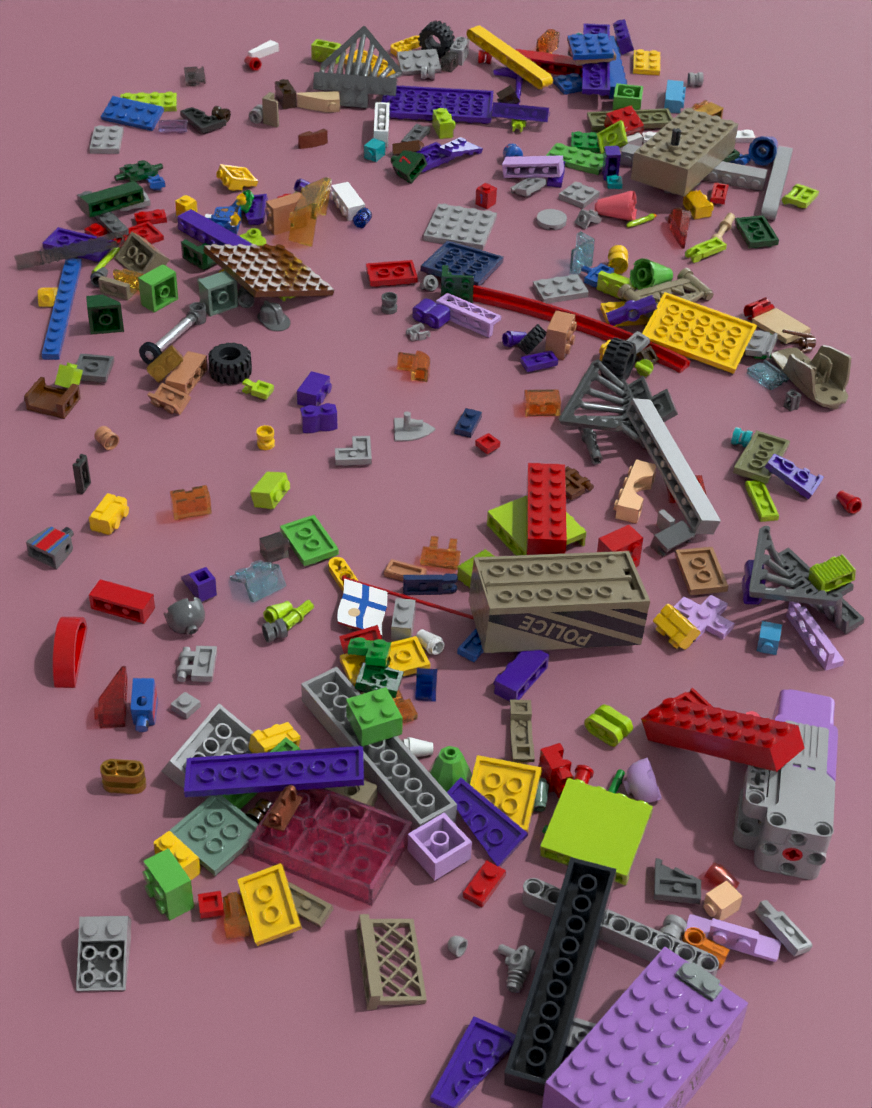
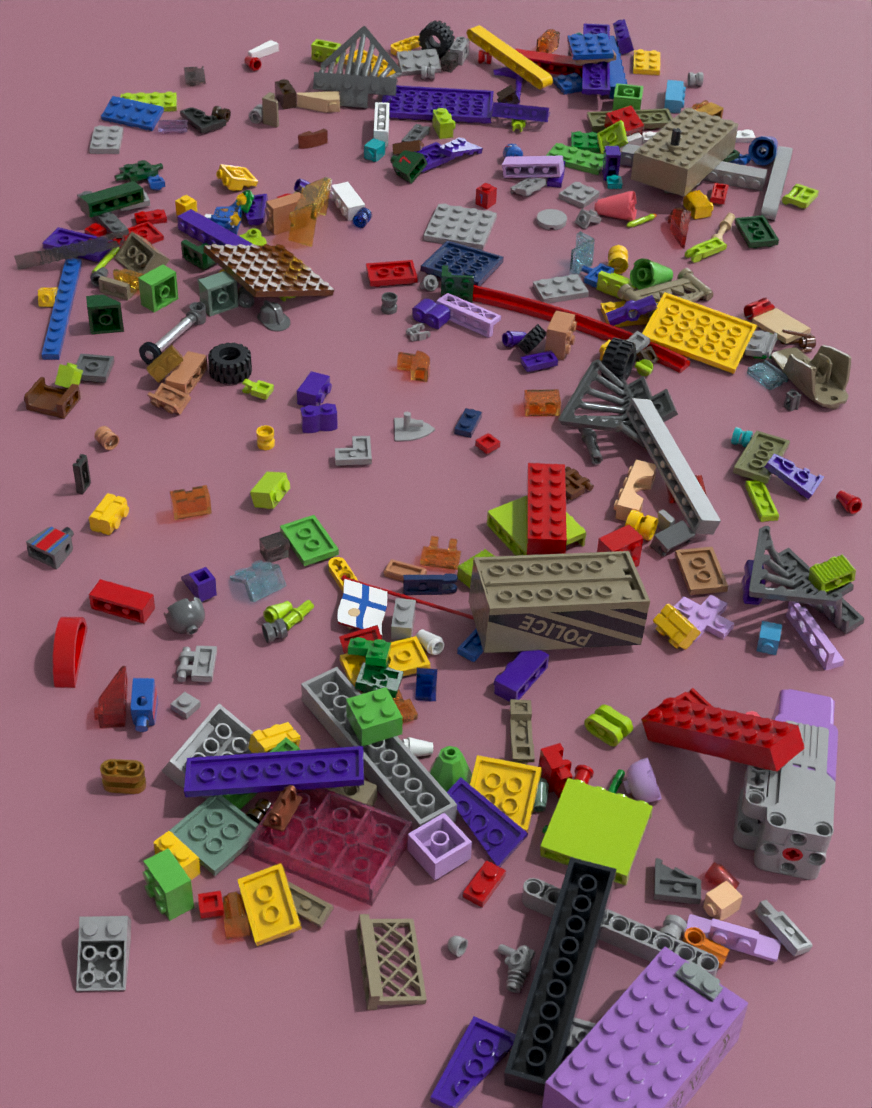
(643, 525): none -> yellow wheel

